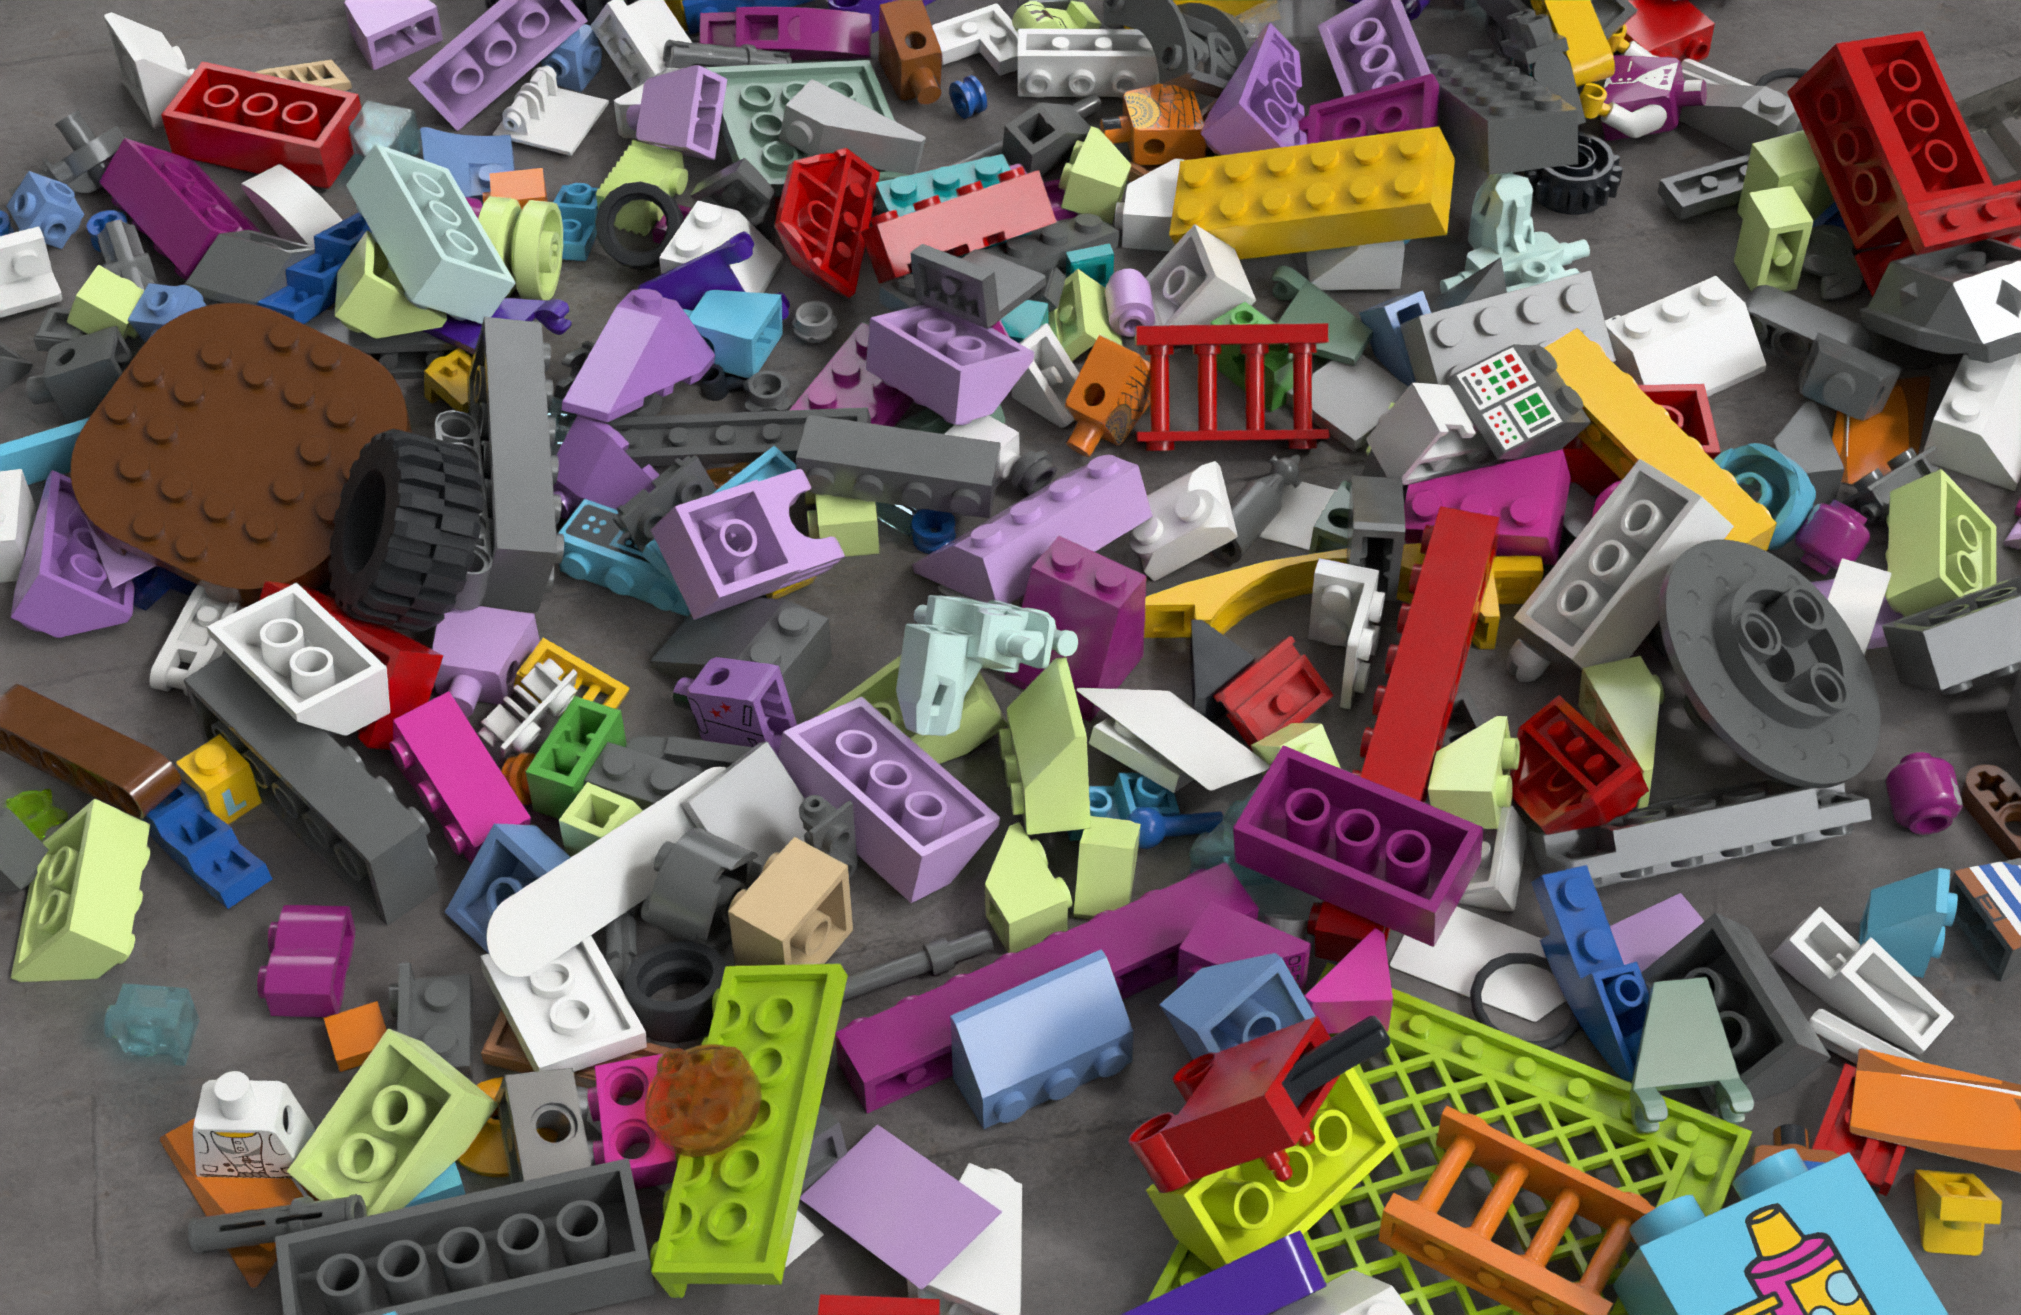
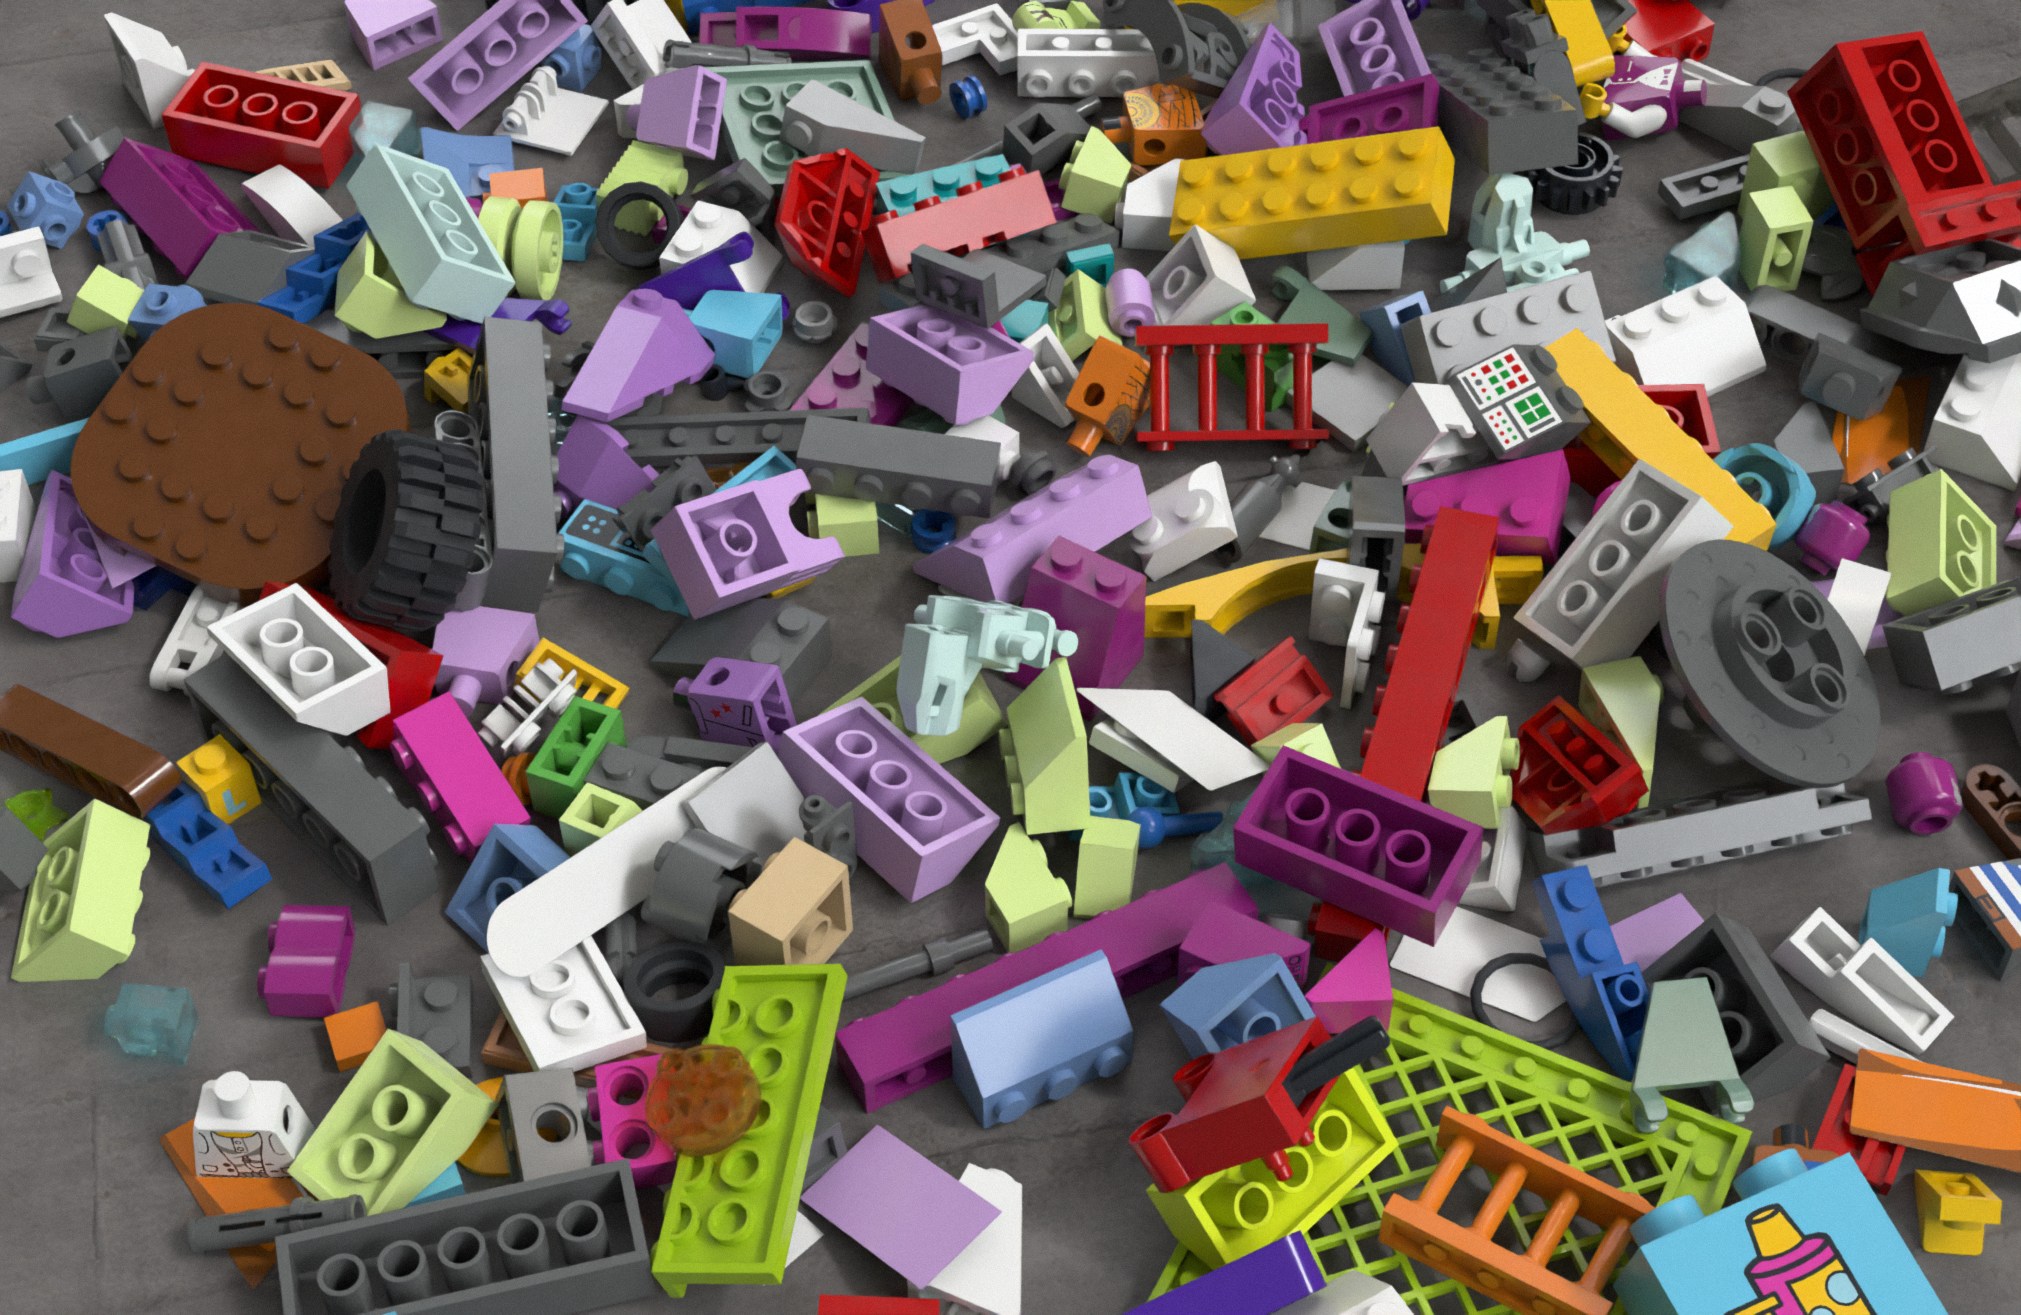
(1704, 255): none -> clear light blue slope

